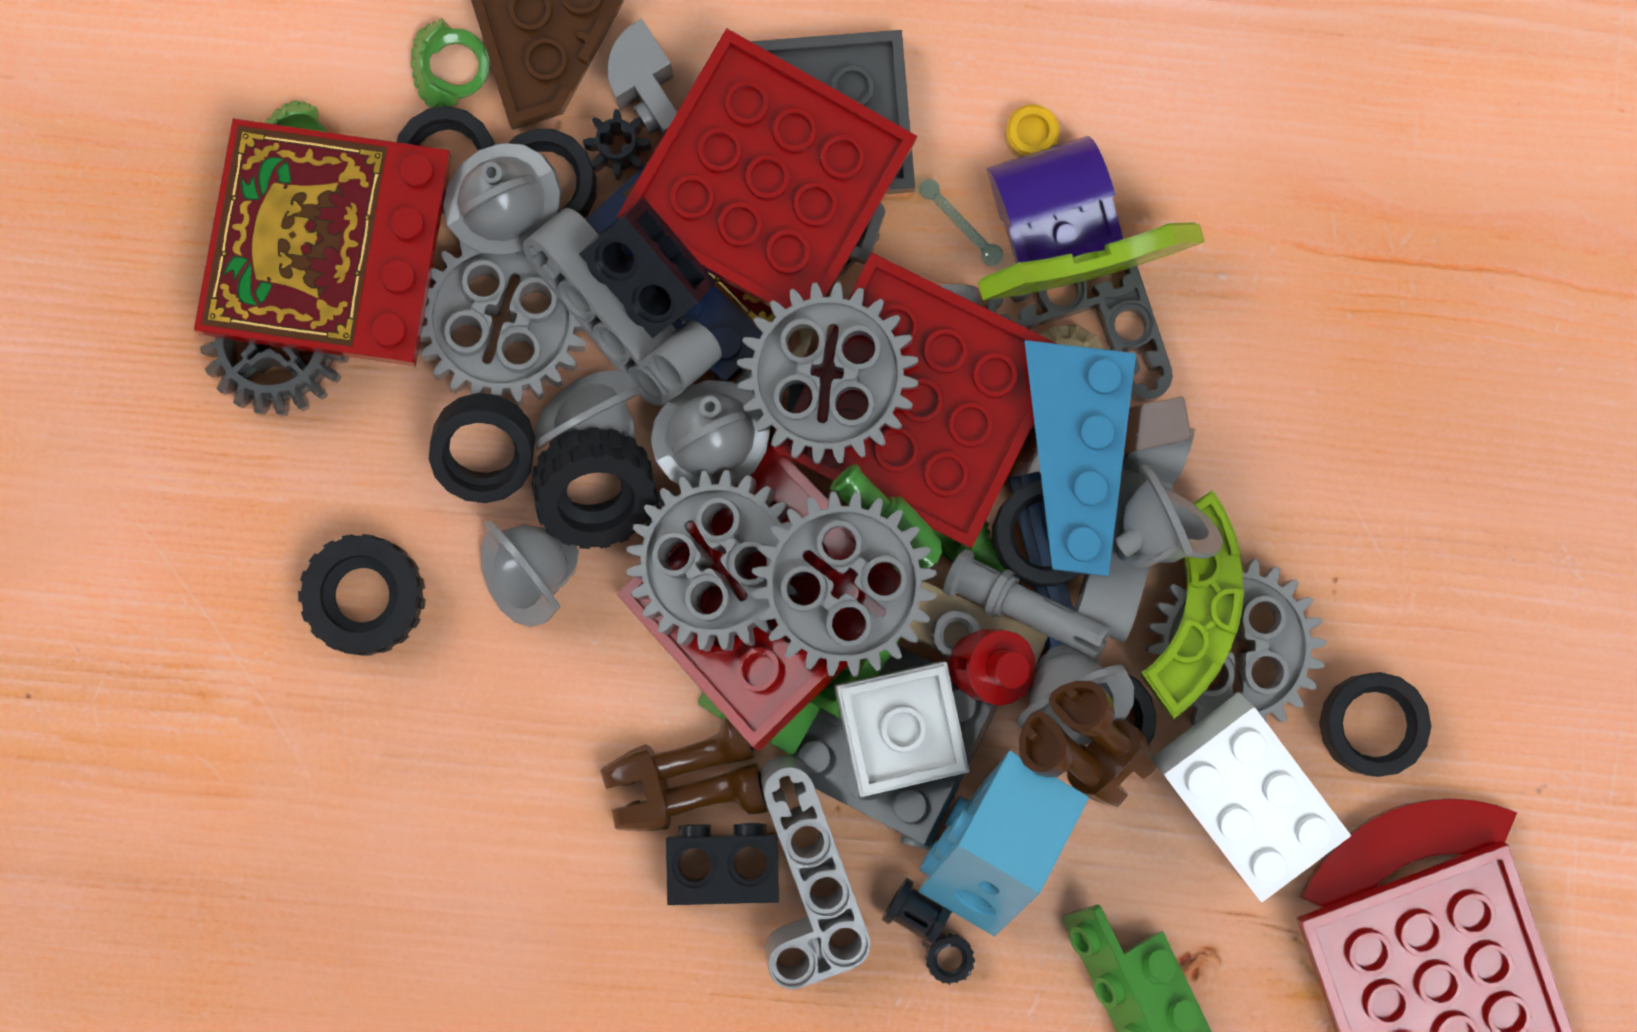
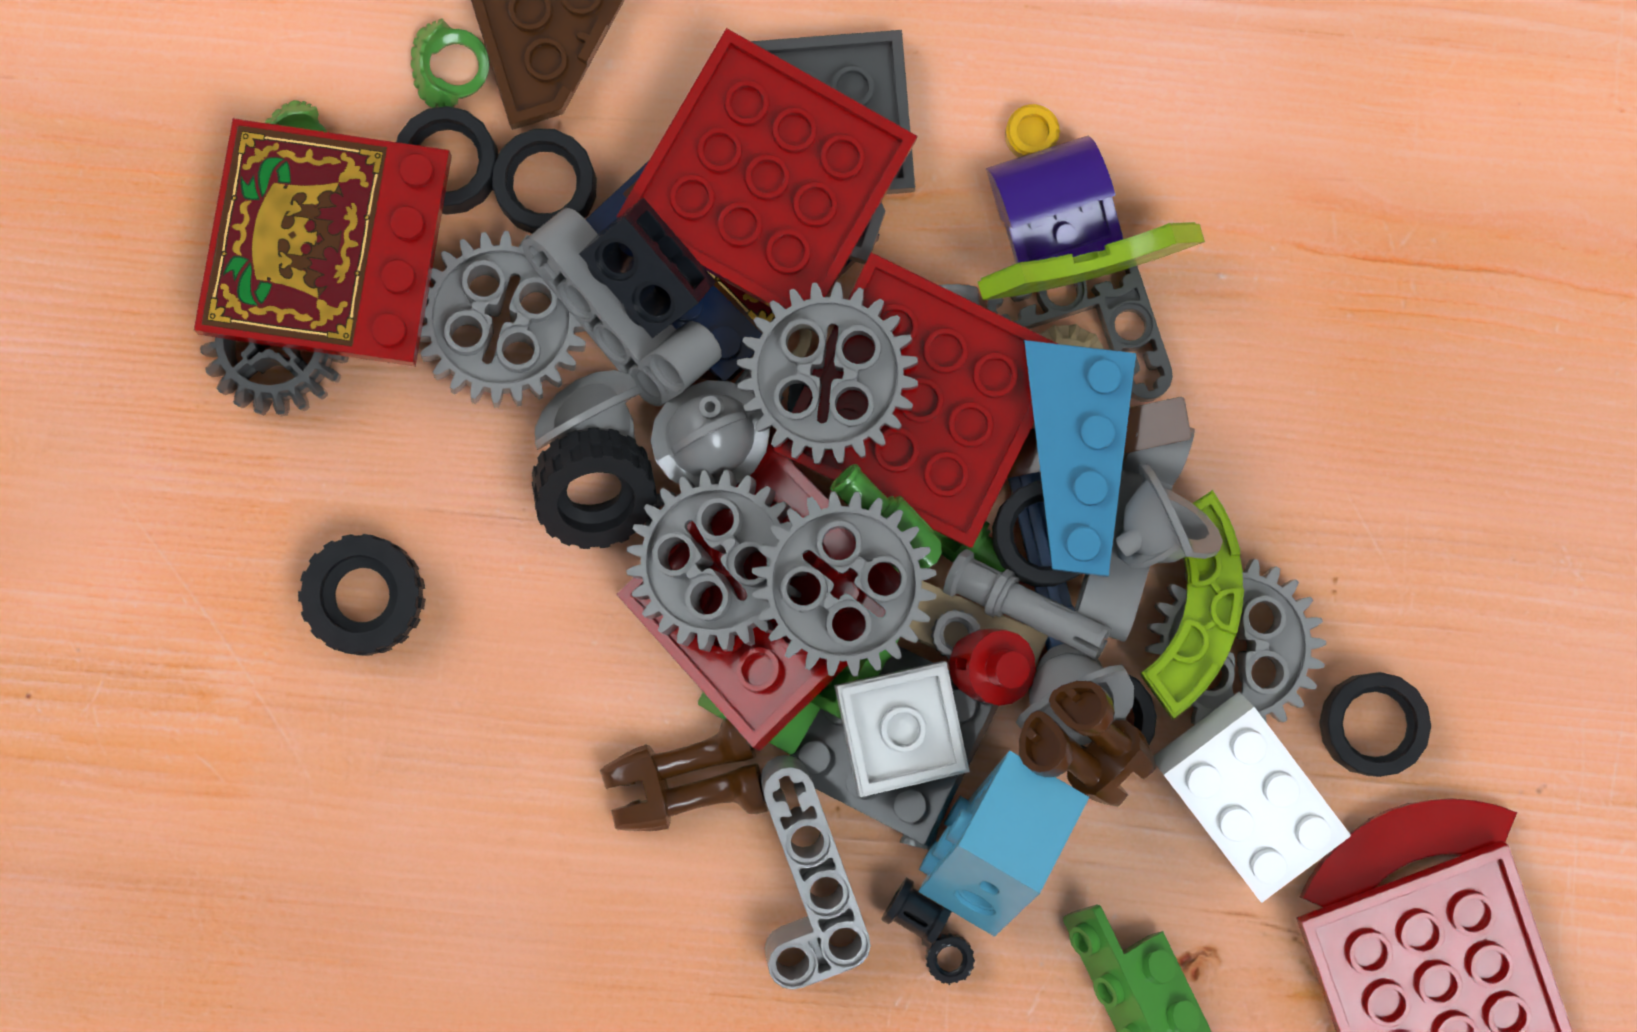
(475, 485): black tyre -> none
(501, 198): light grey helmet -> none
(526, 571): light grey helmet -> none
(605, 138): black gear -> none
(636, 72): light grey brick -> none
(724, 881): black brick -> none
(991, 253): clear light blue hinge -> none

